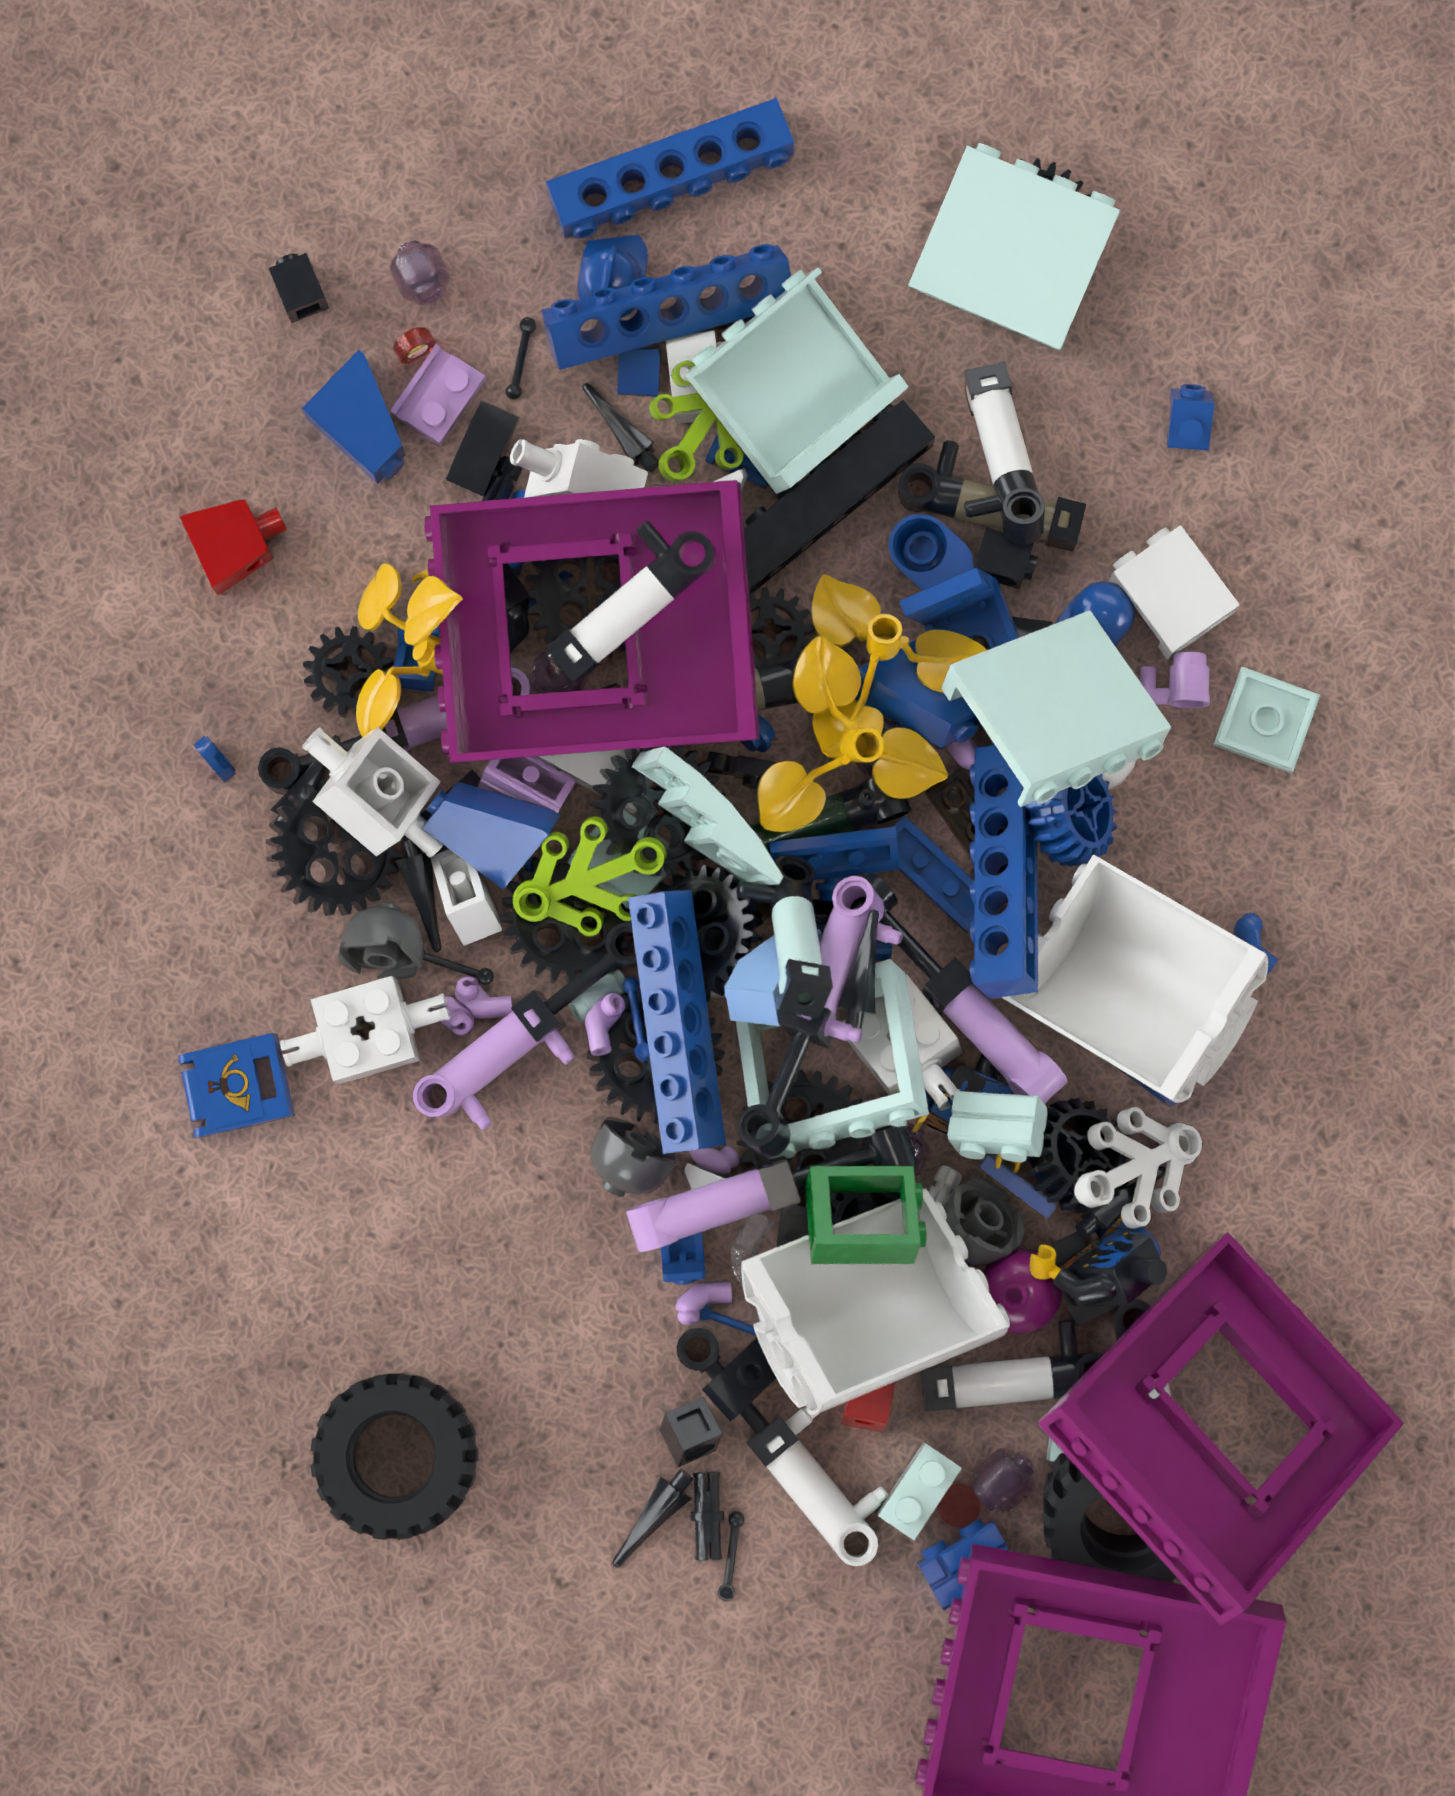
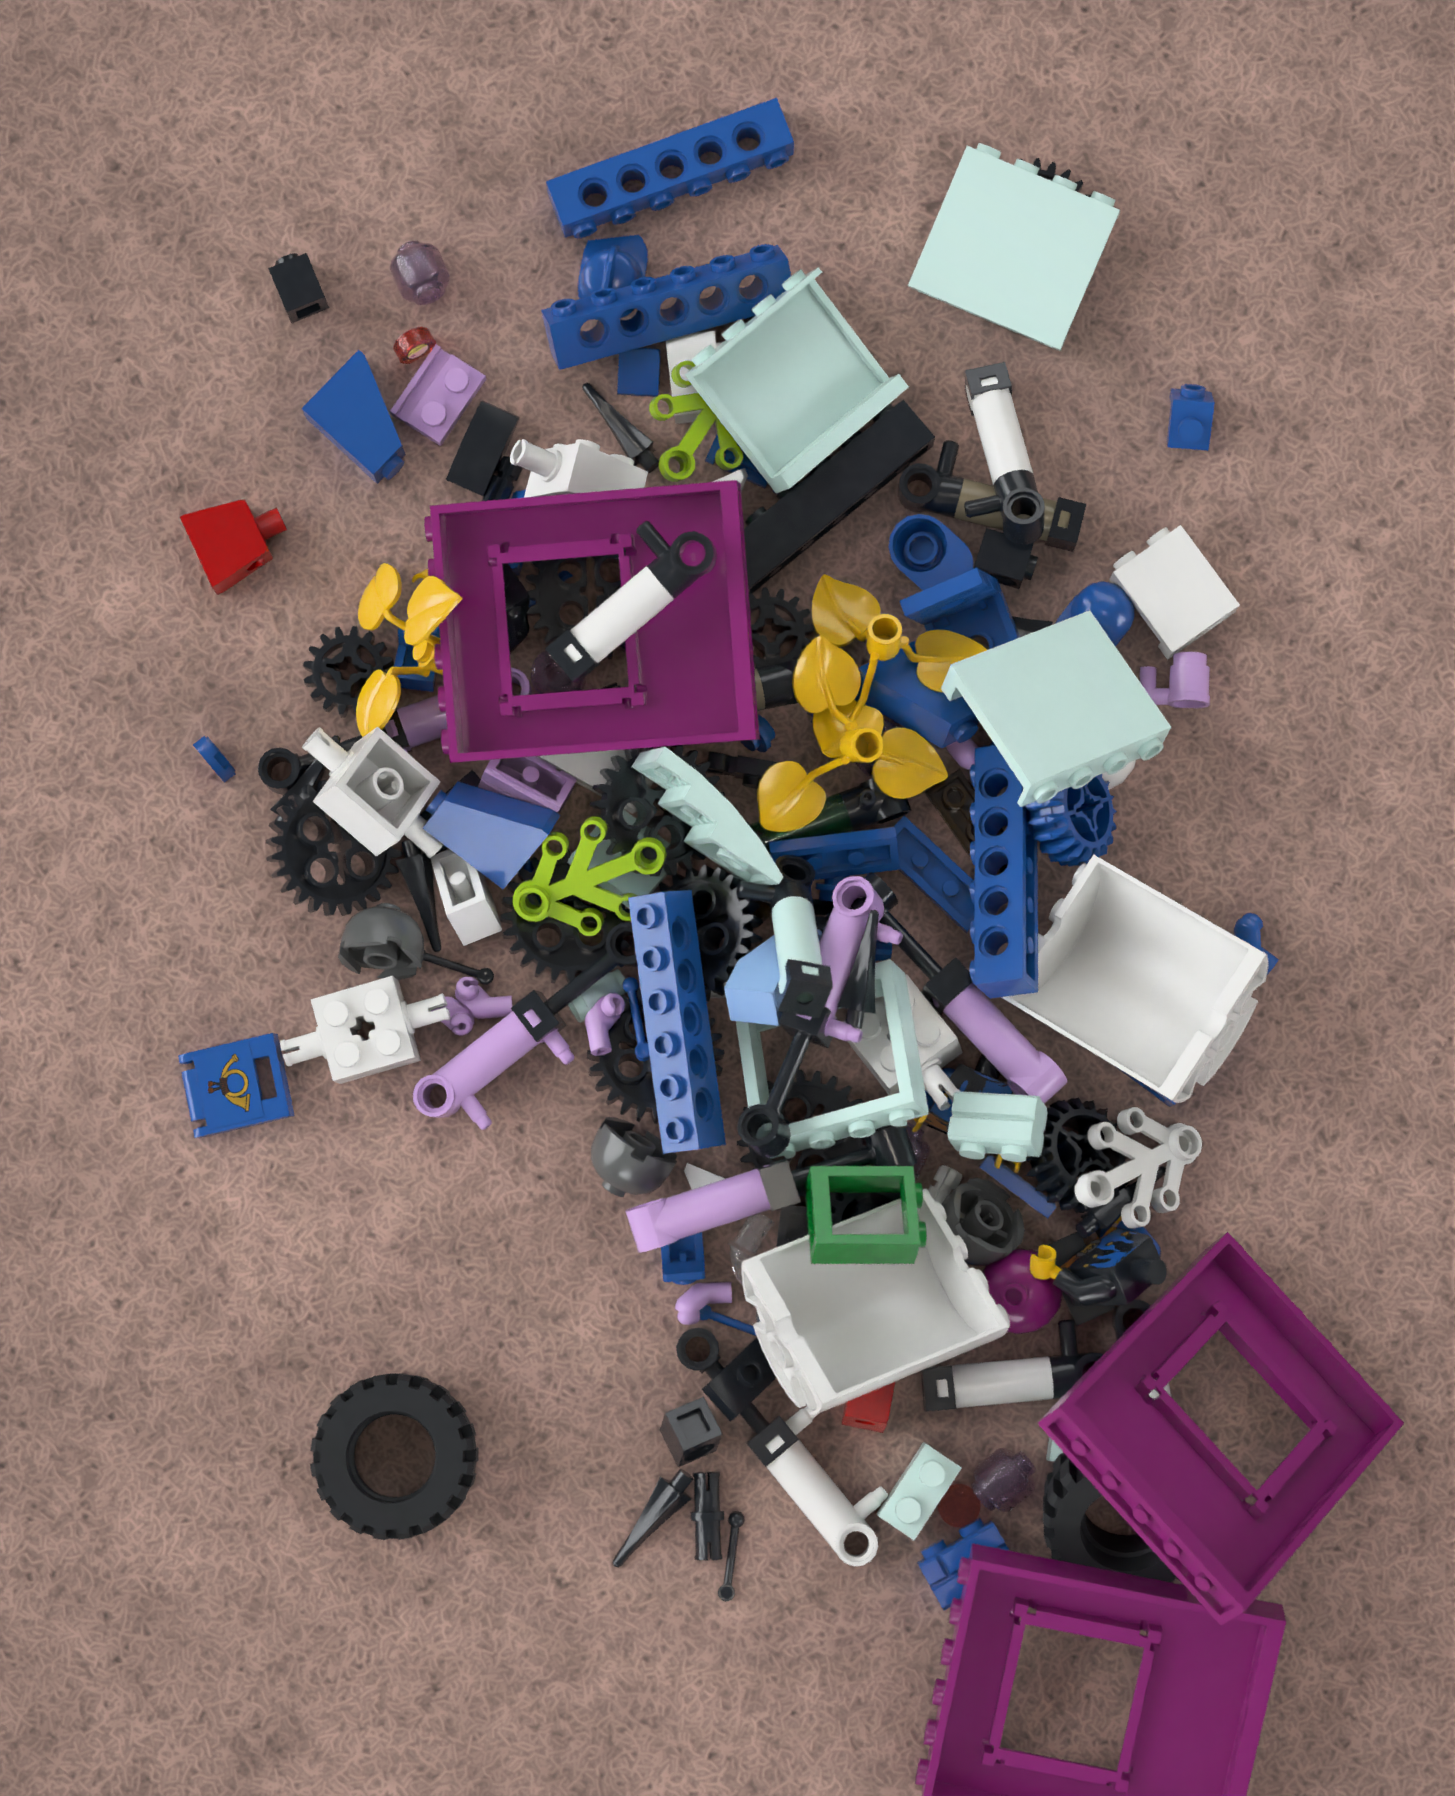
(527, 327): black hinge -> none
(716, 1161): lavender arm -> none
(1266, 720): light aqua tile -> none

